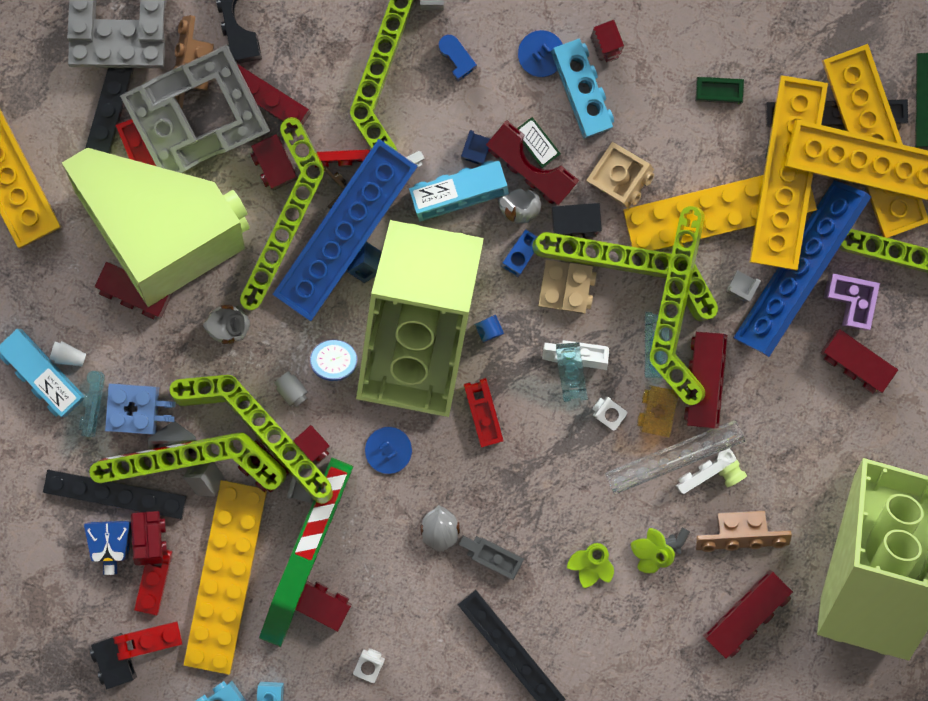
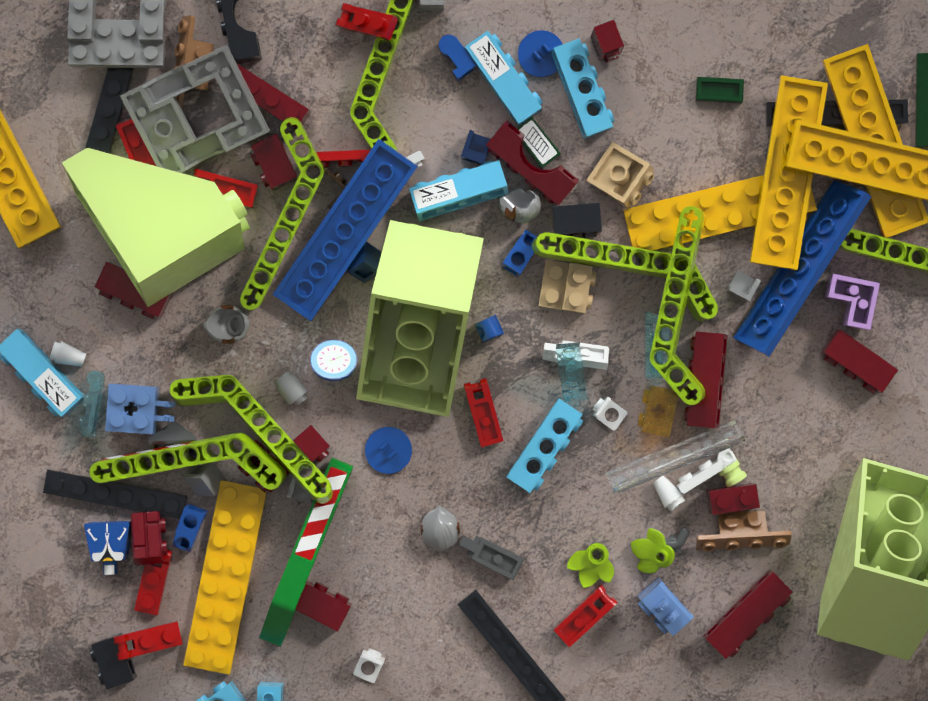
(189, 527): none -> blue leg
(245, 190): none -> red plate
(367, 22): none -> red plate
(503, 78): none -> medium azure brick
(519, 472): none -> medium azure brick
(584, 616): none -> red plate
(665, 606): none -> medium blue hinge
(668, 493): none -> white cone
(733, 498): none -> dark red brick

